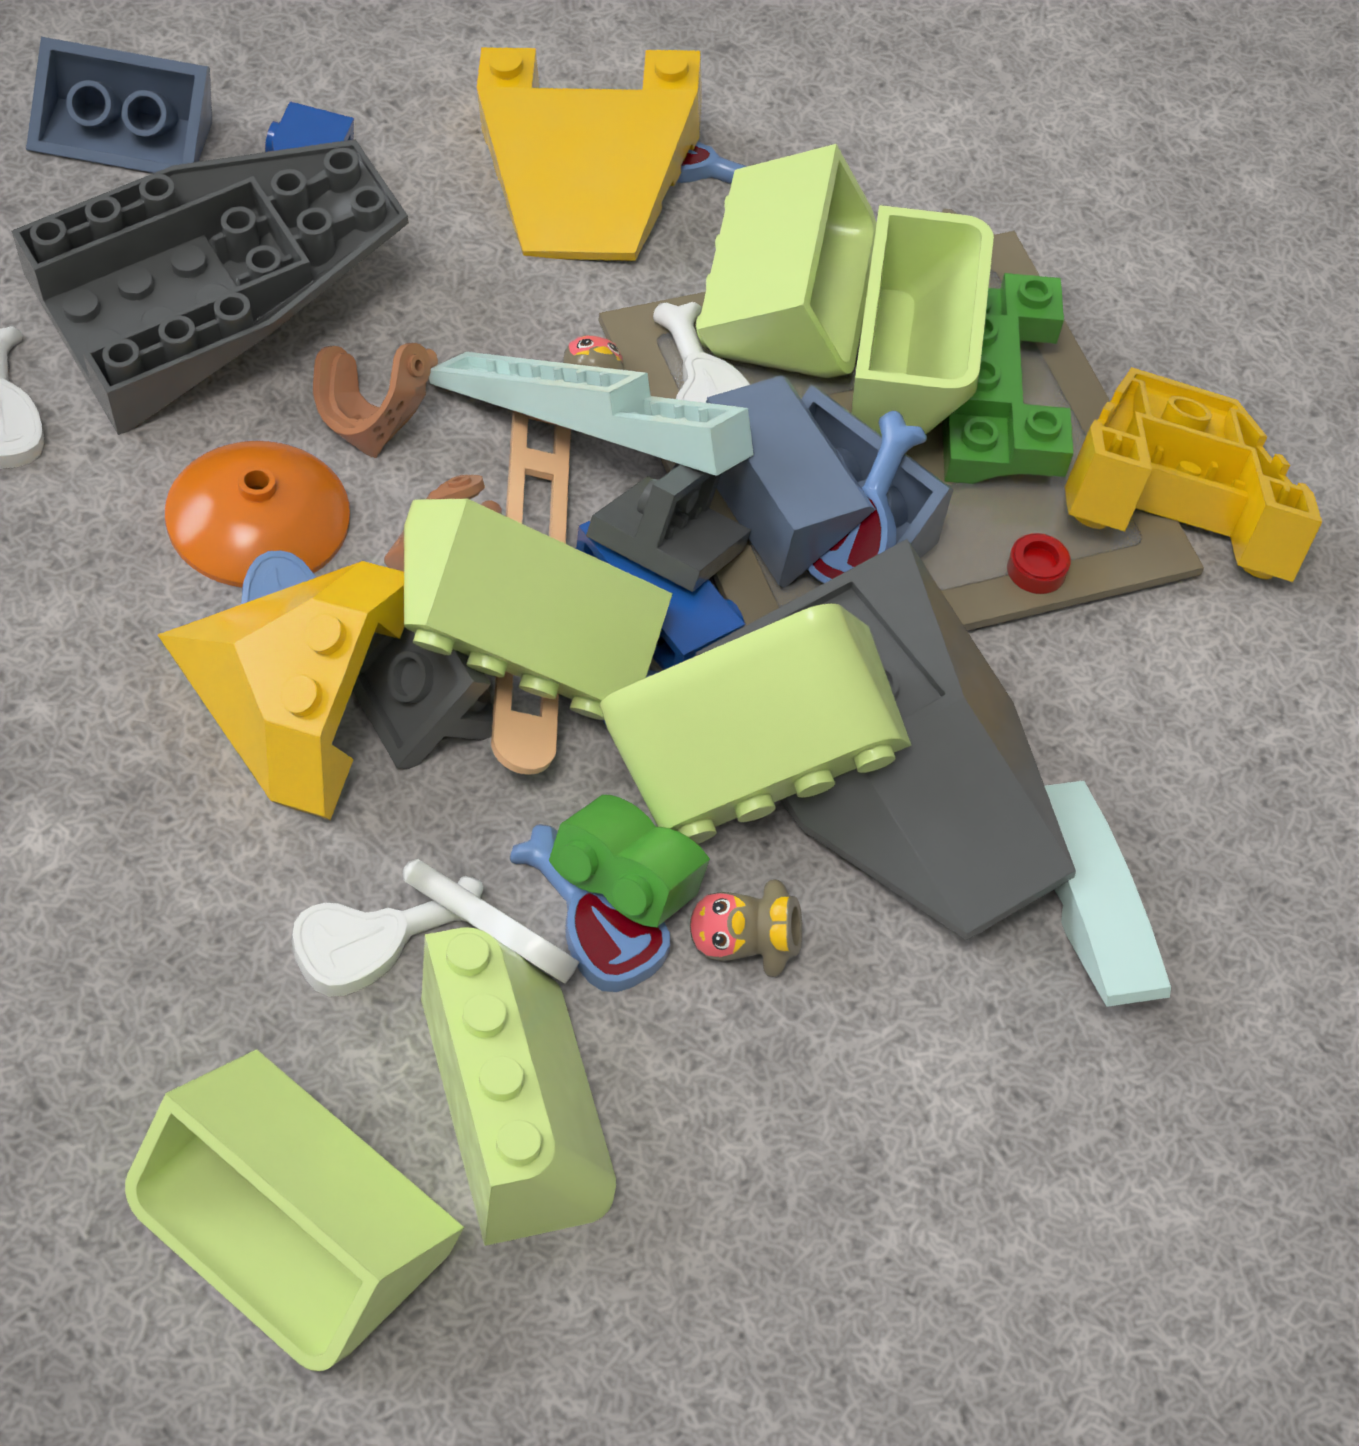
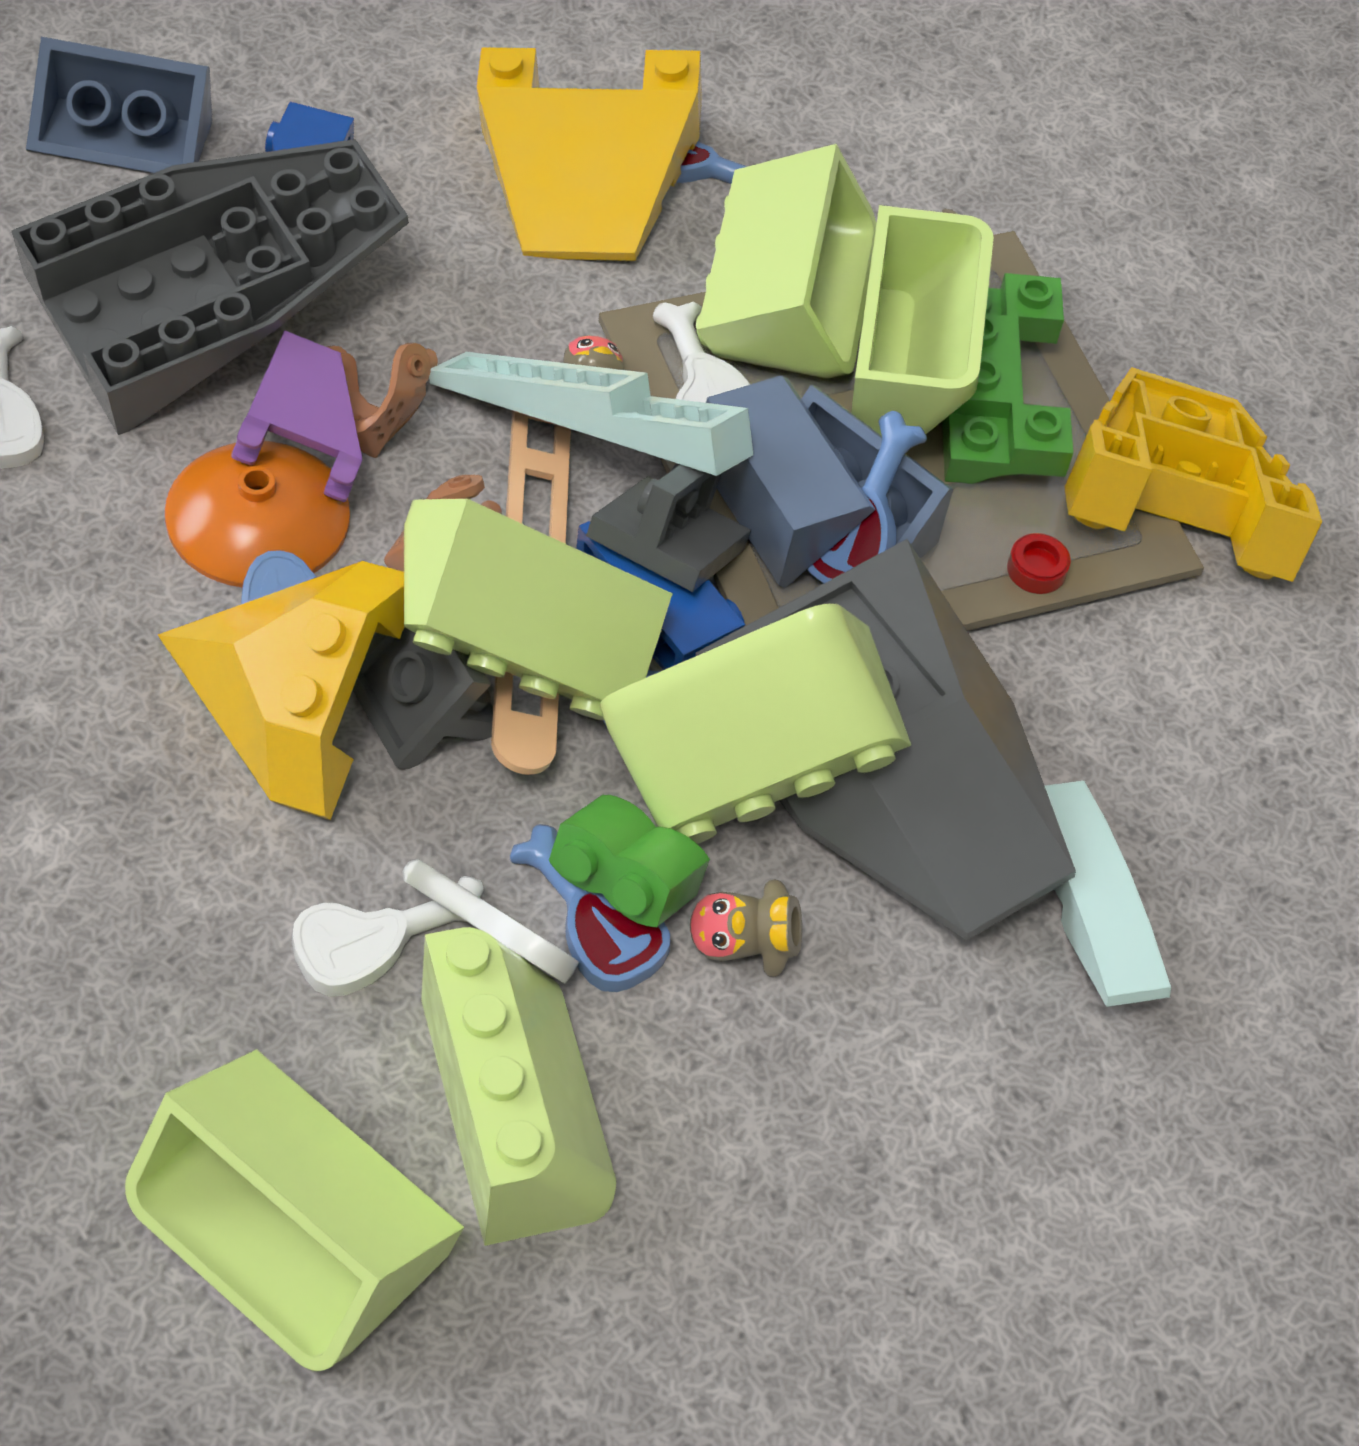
(306, 402): none -> medium lavender flag

